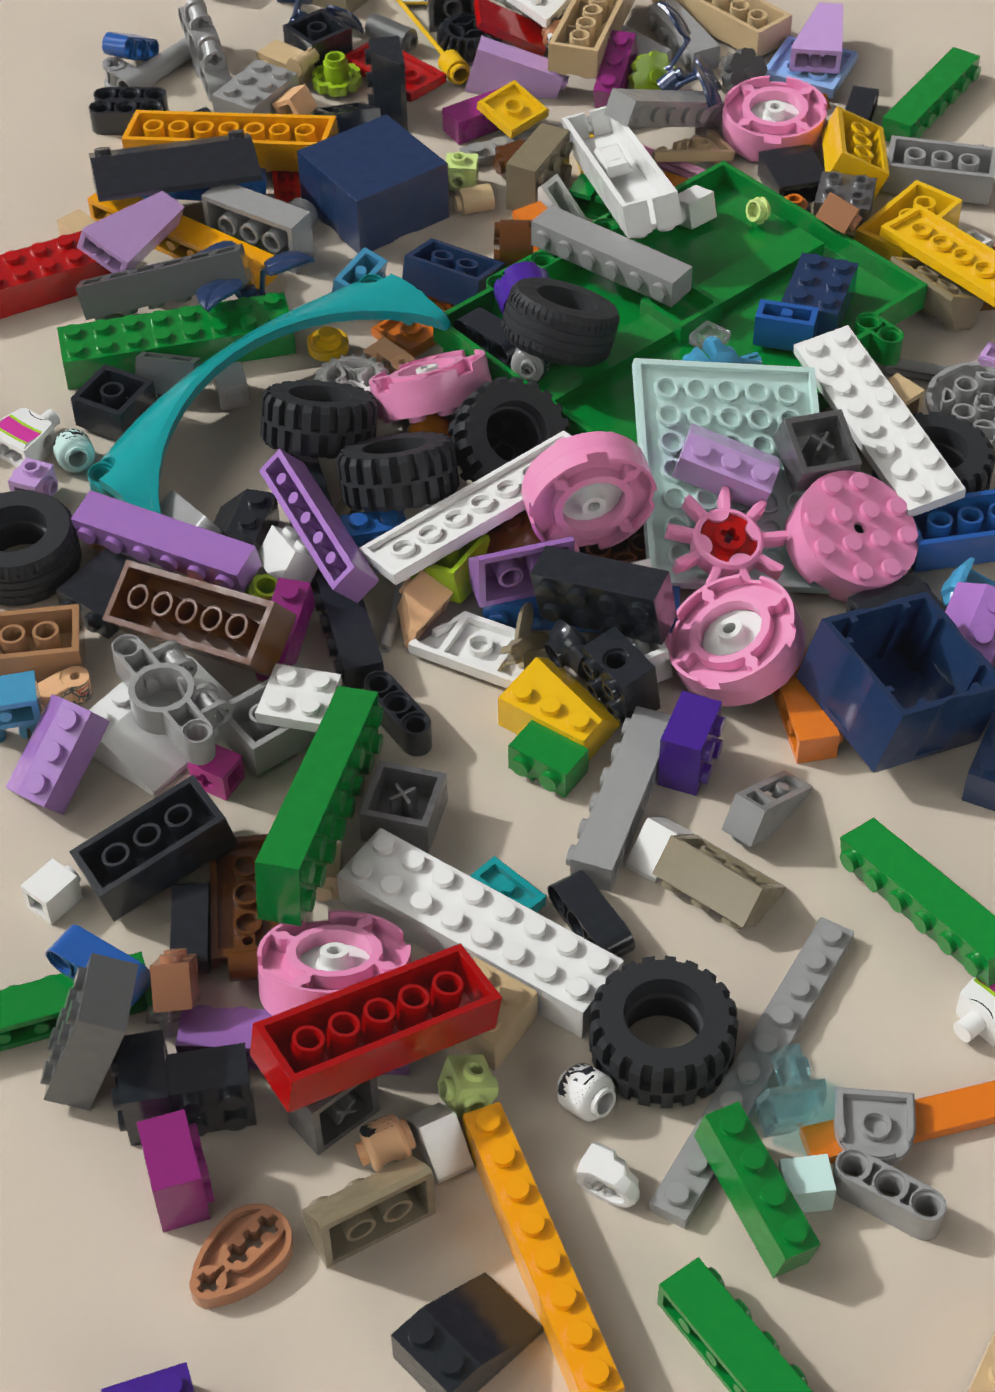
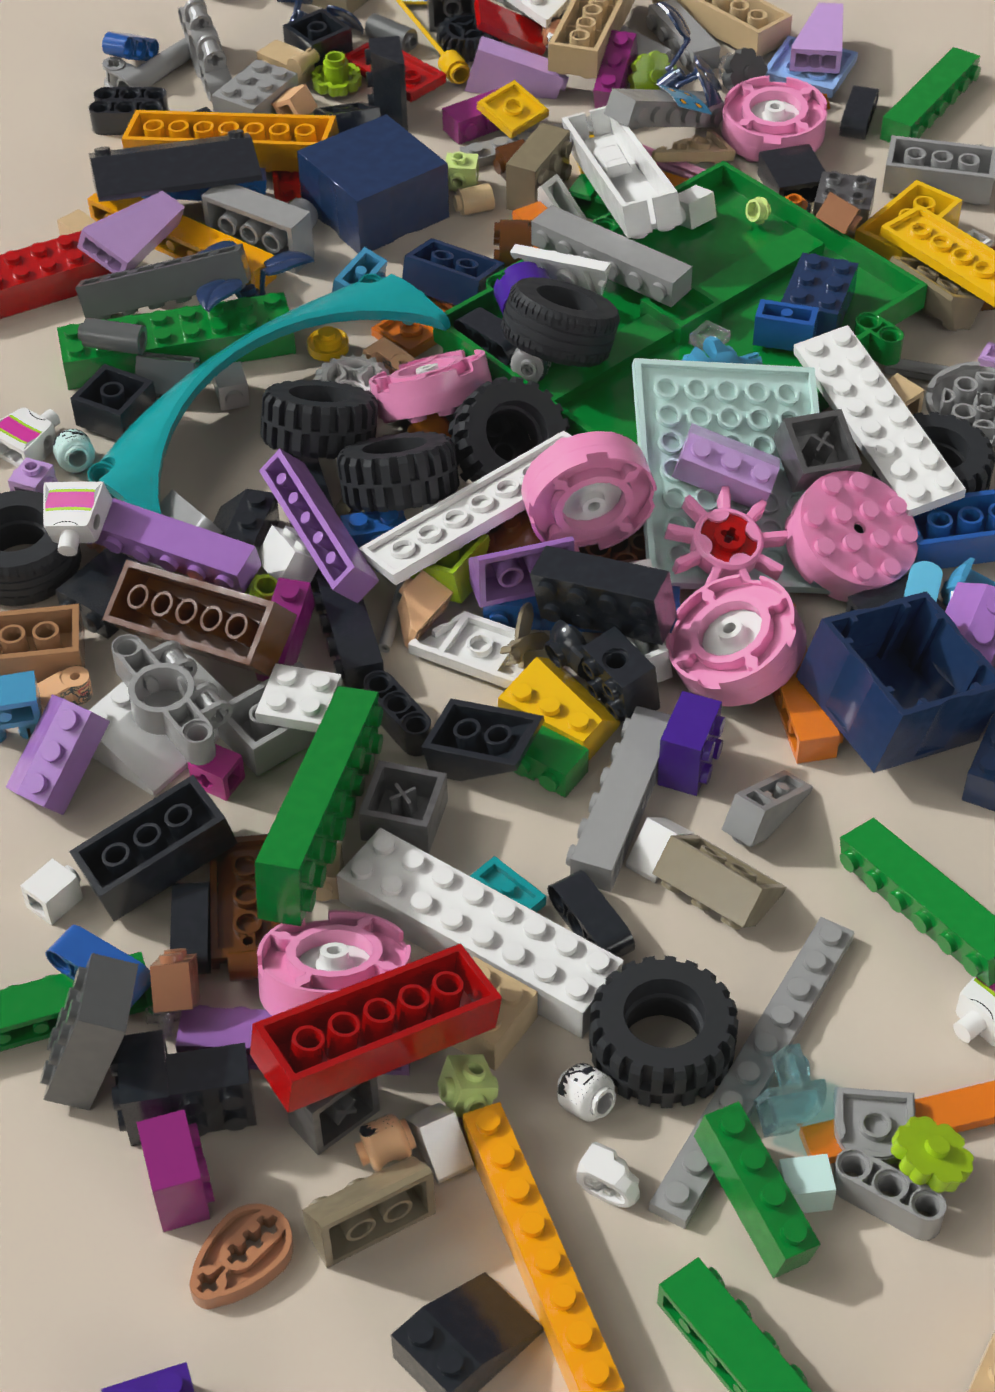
(74, 513): none -> white torso
(113, 336): none -> dark grey brick
(479, 740): none -> black slope
(568, 268): none -> white wing
(687, 100): none -> dark azure sticker
(855, 147): yellow brick -> none
(924, 577): none -> medium azure tile
(932, 1154): none -> lime plant

